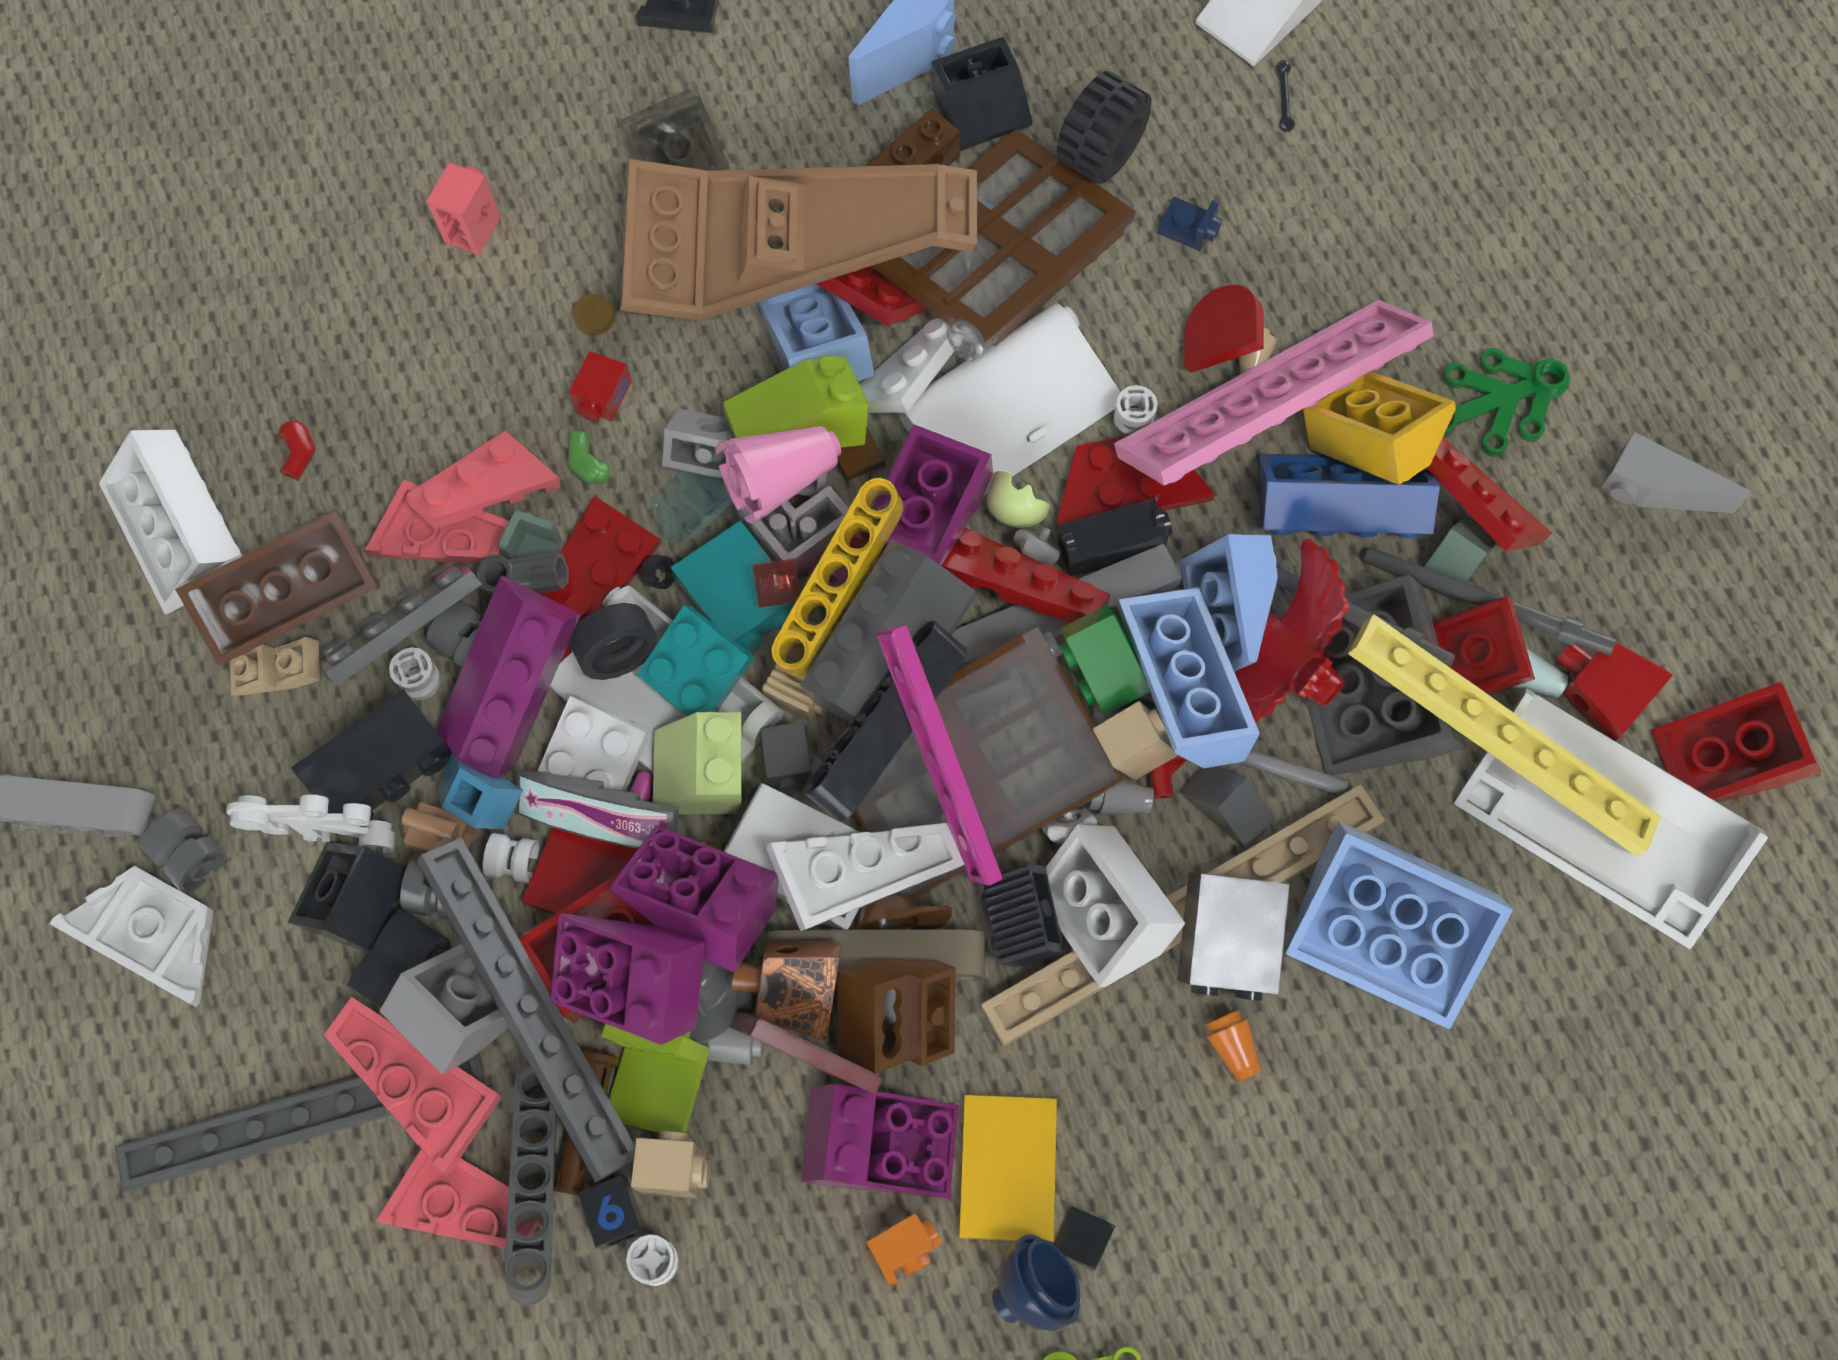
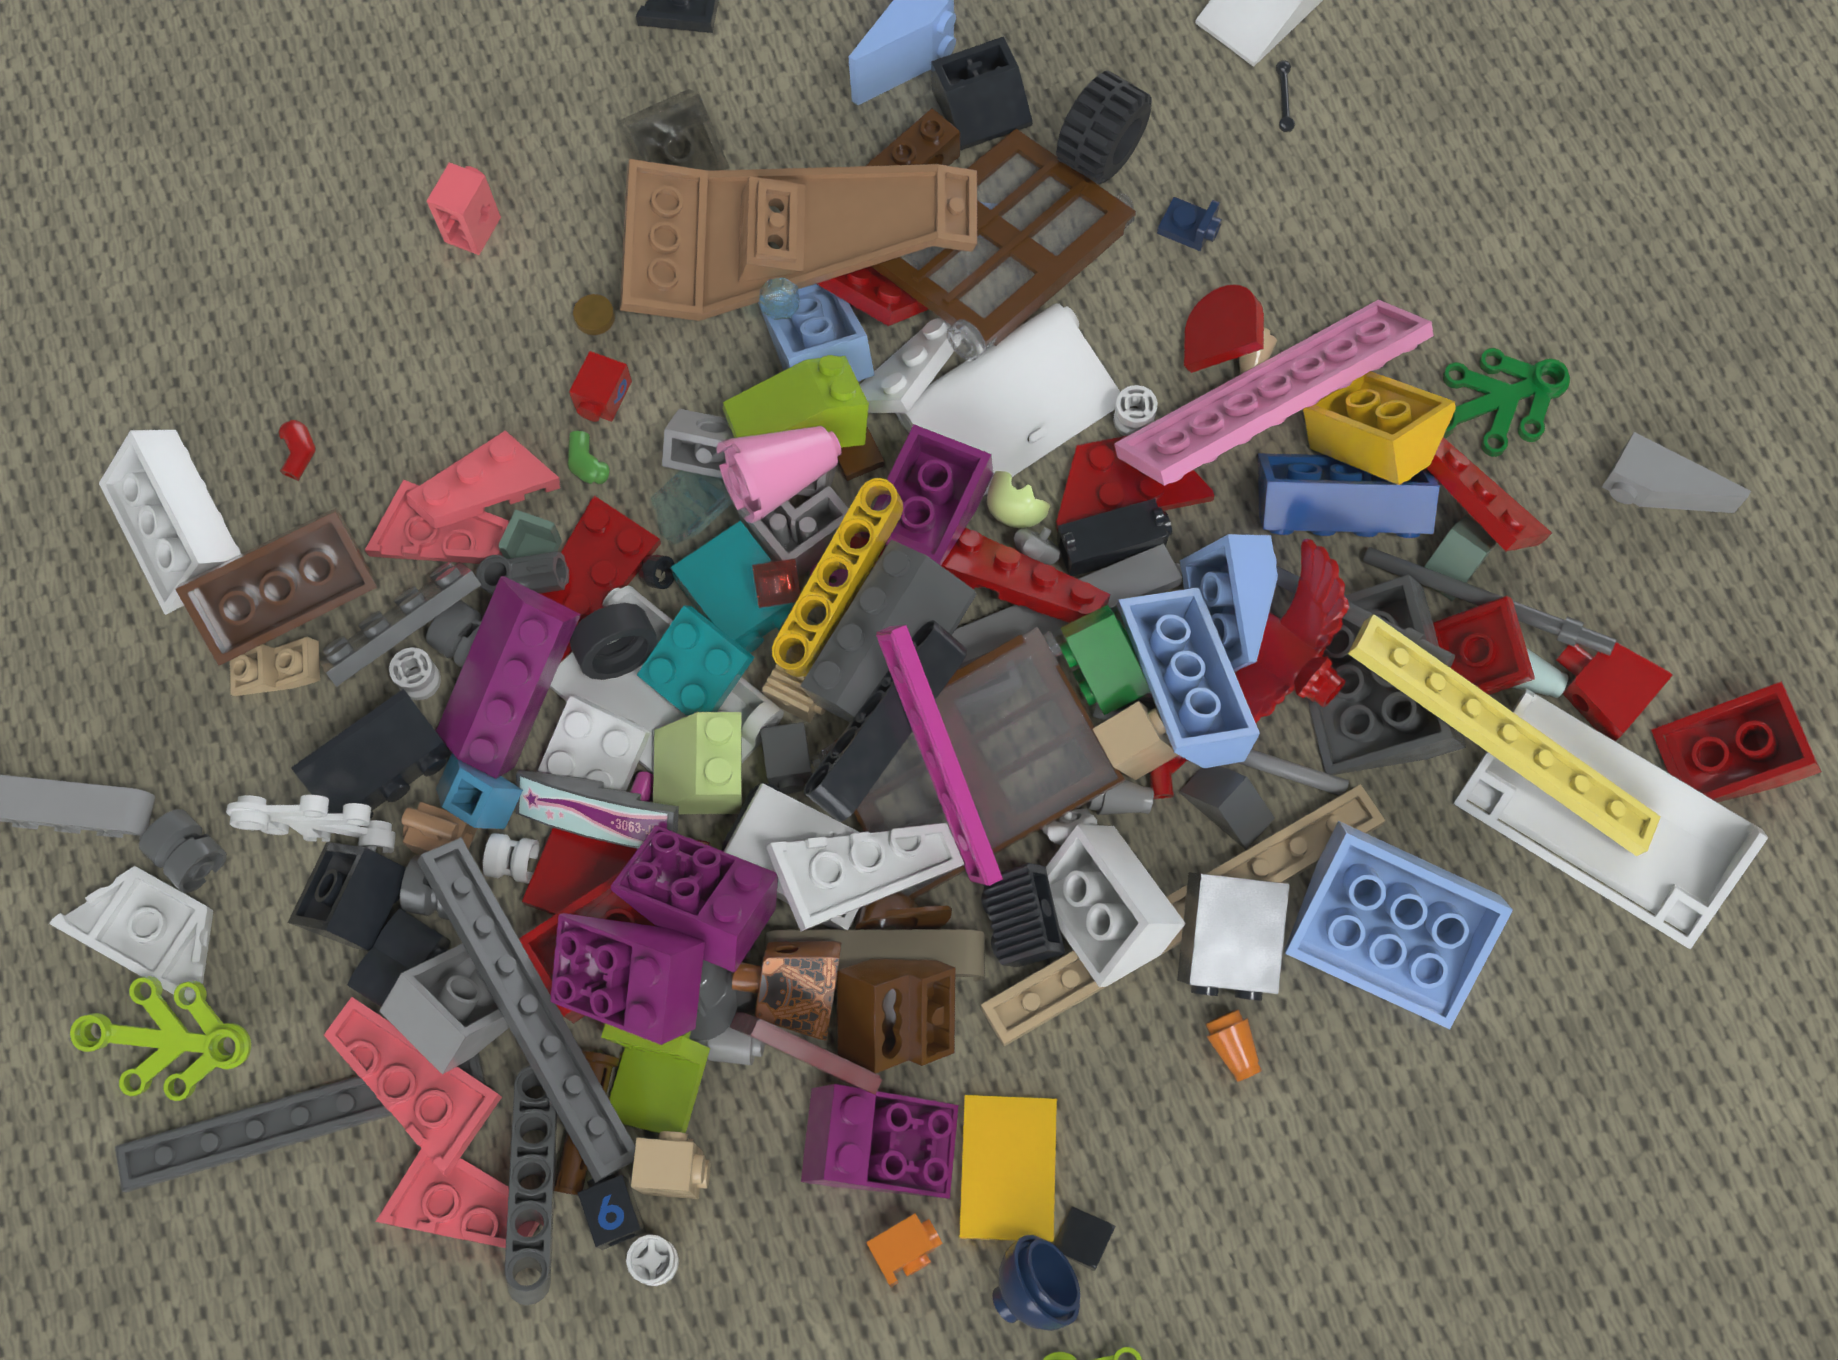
(171, 1038): none -> lime plant
(779, 298): none -> clear light blue tile

